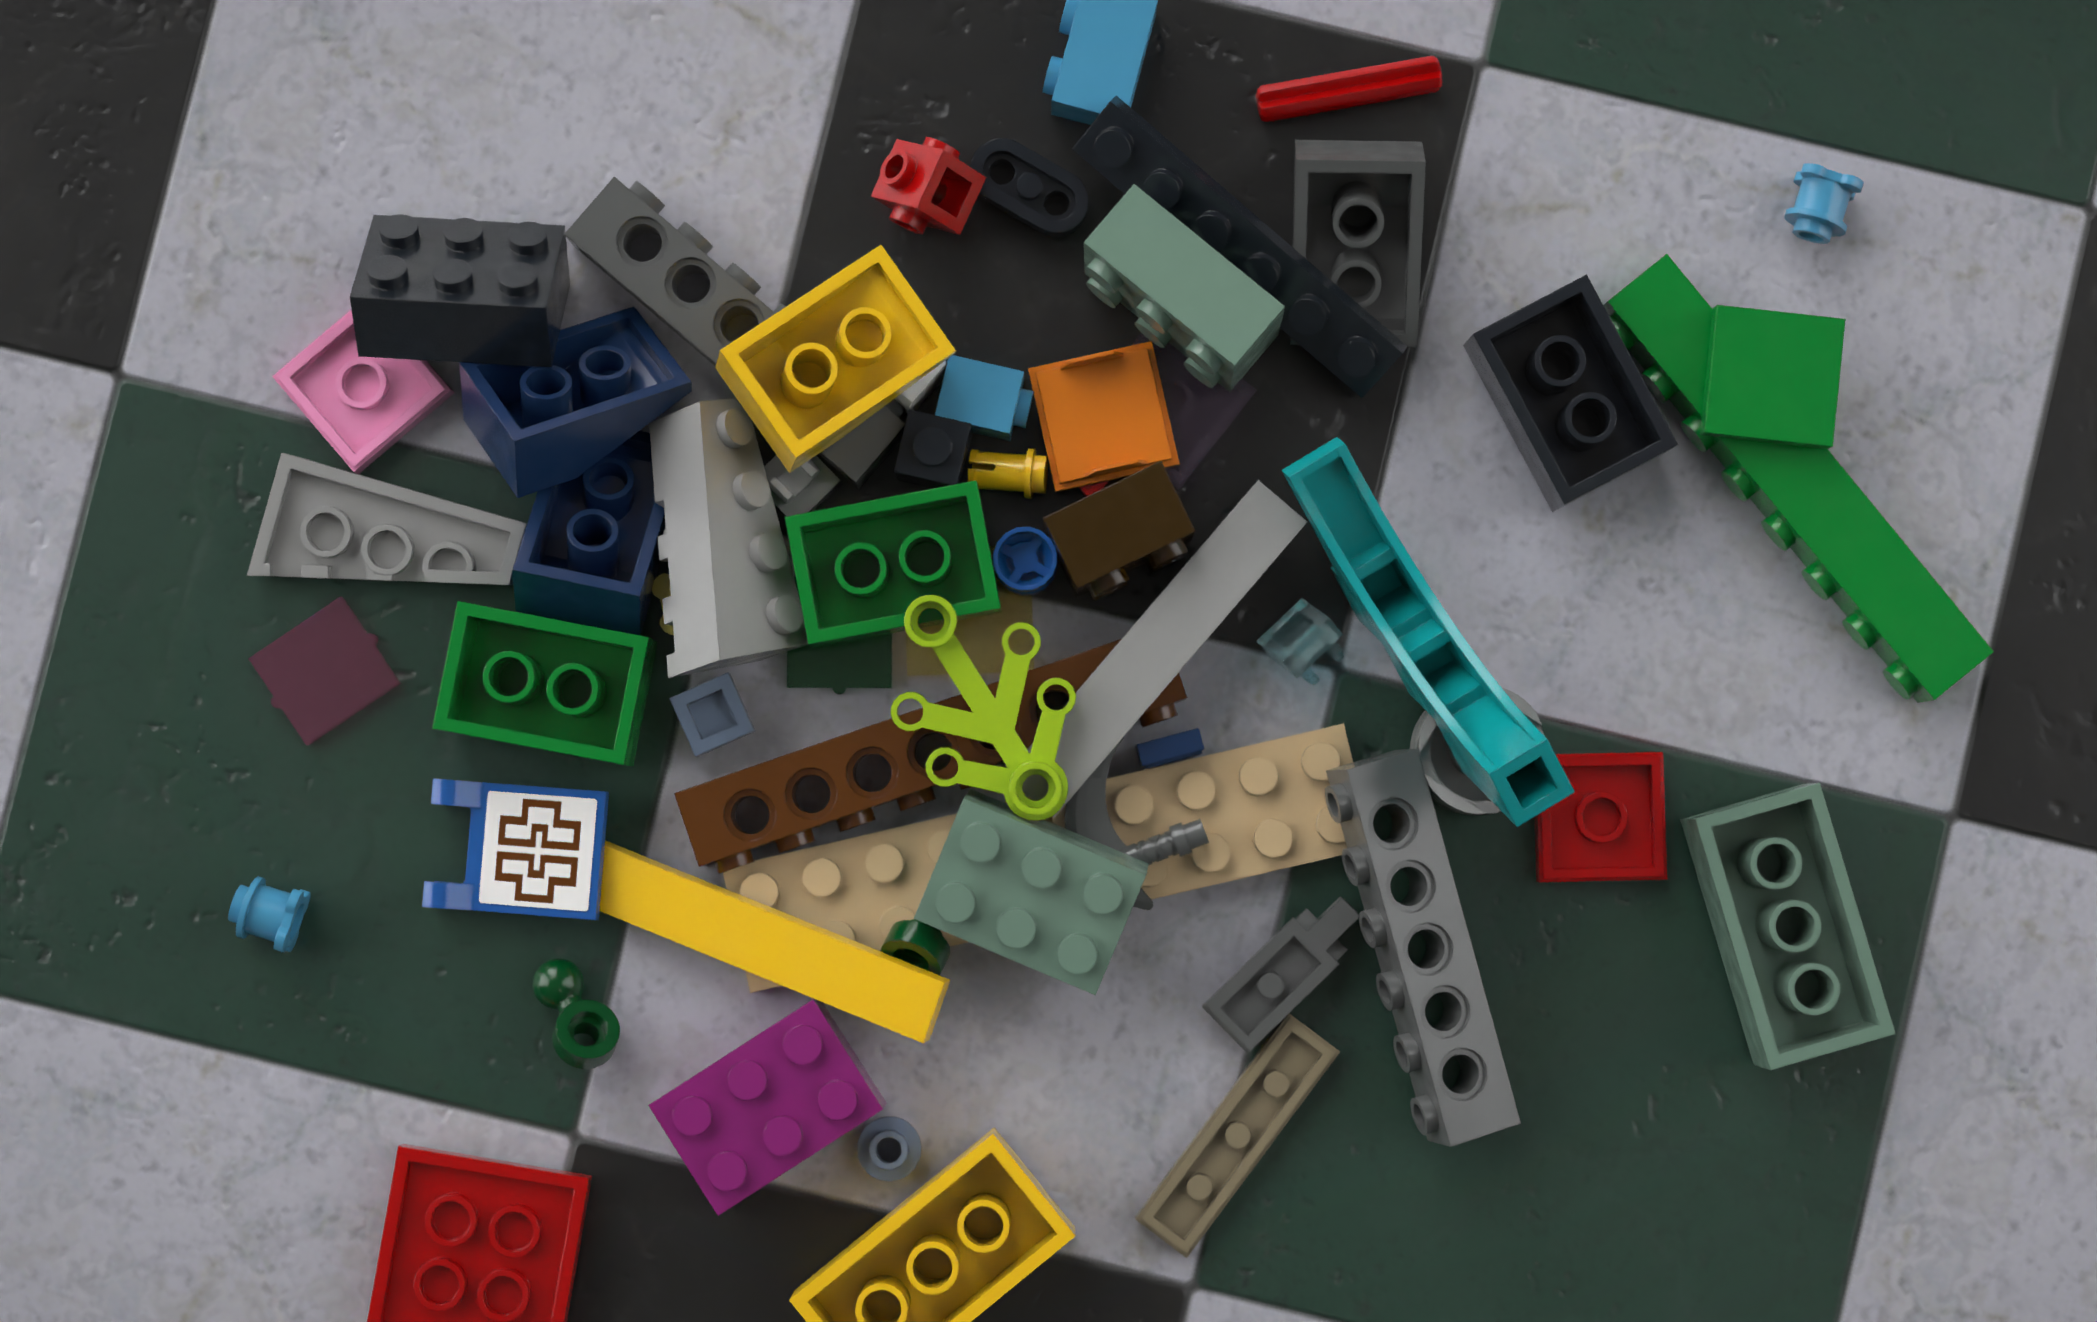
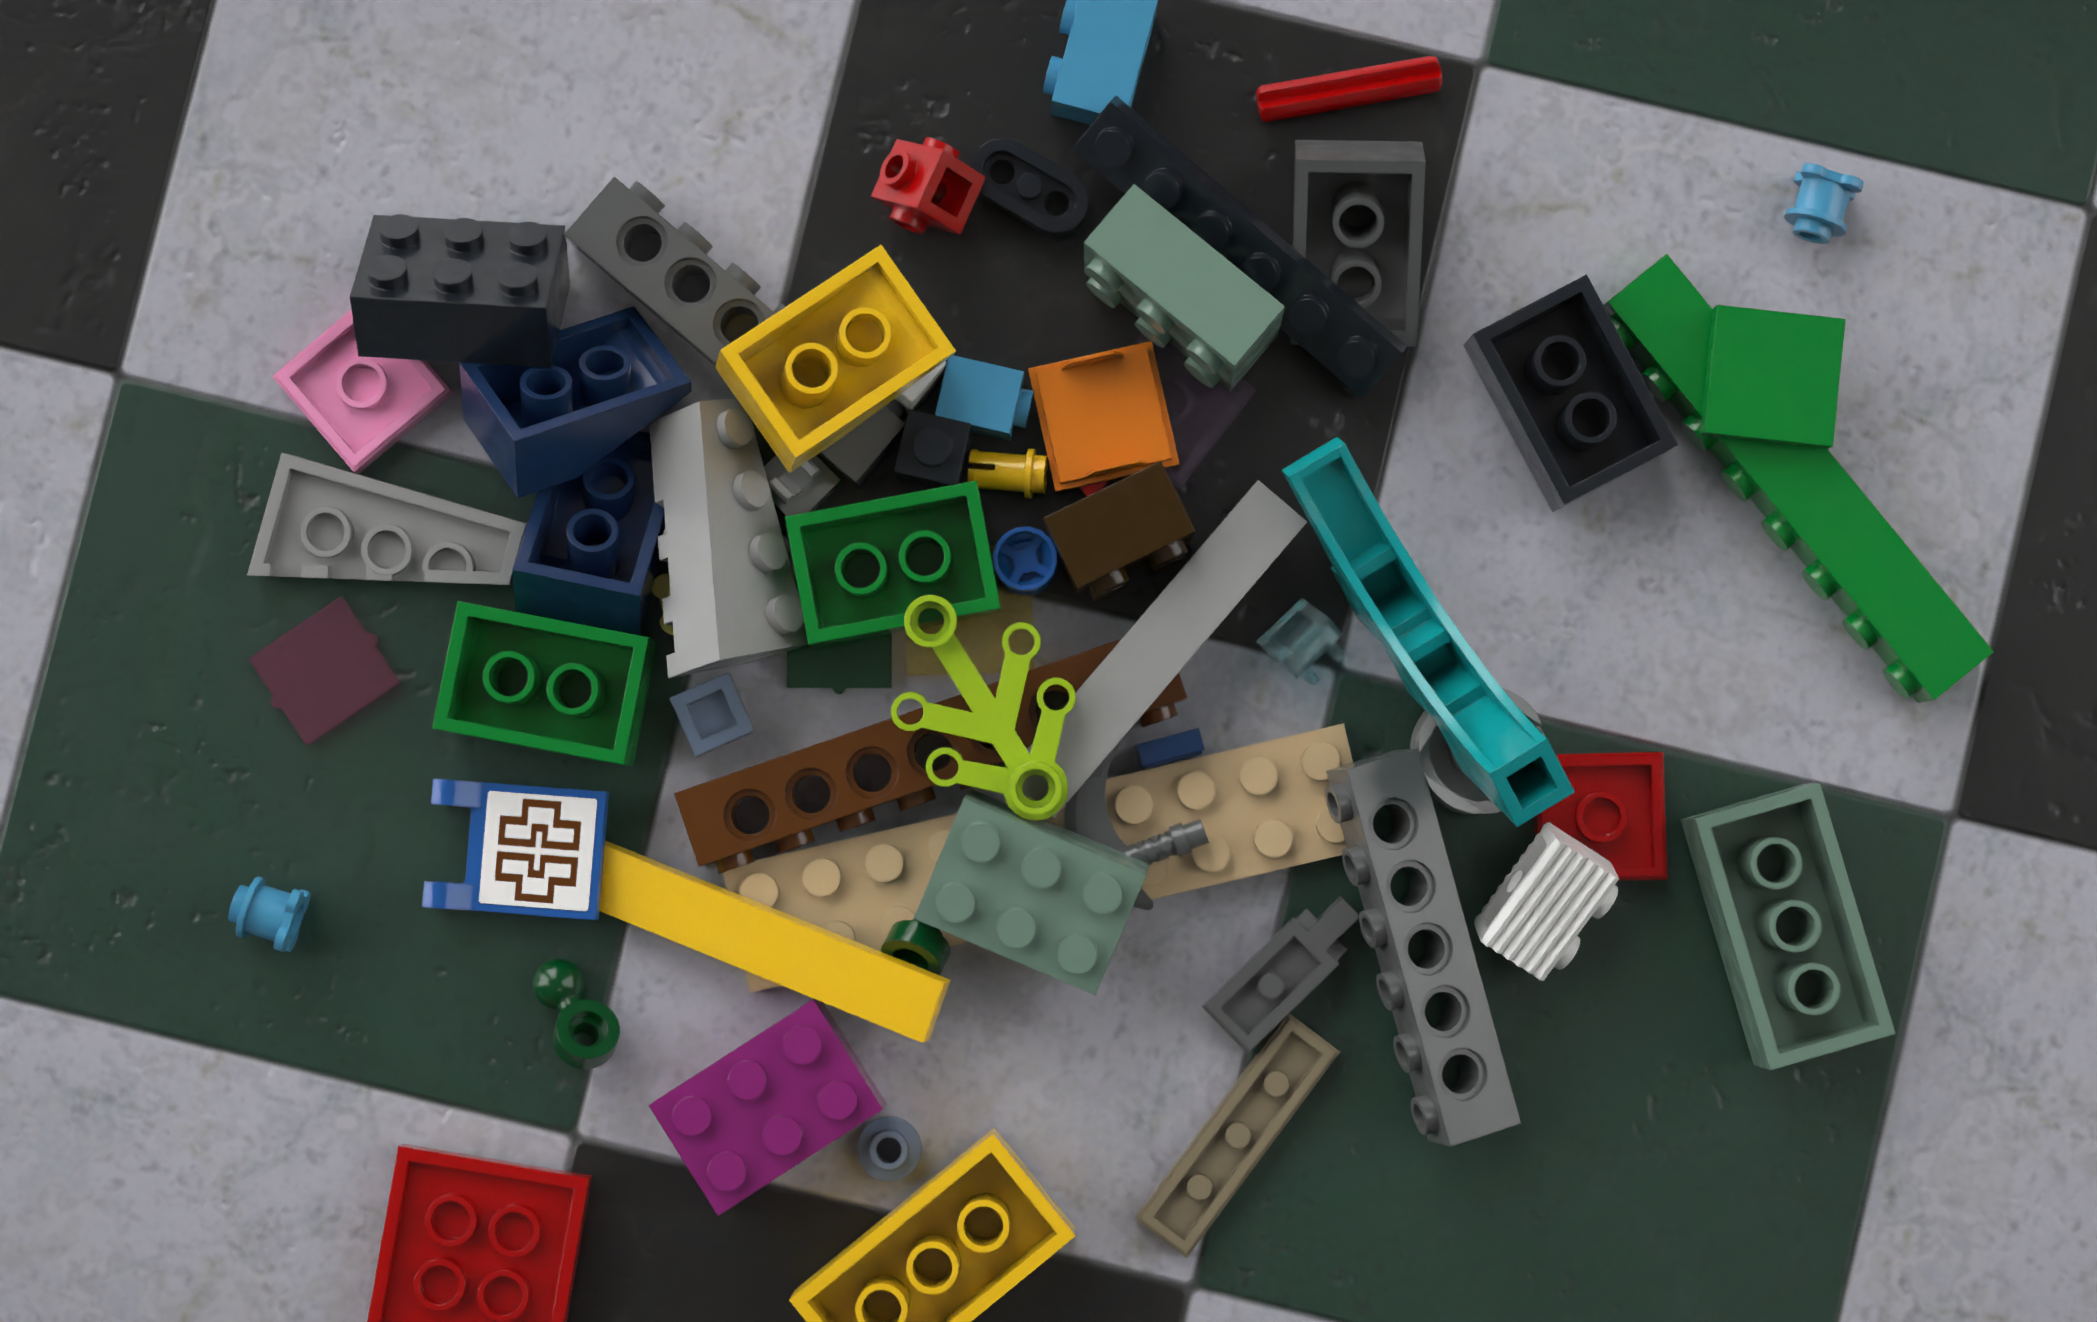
(1547, 902): none -> white brick

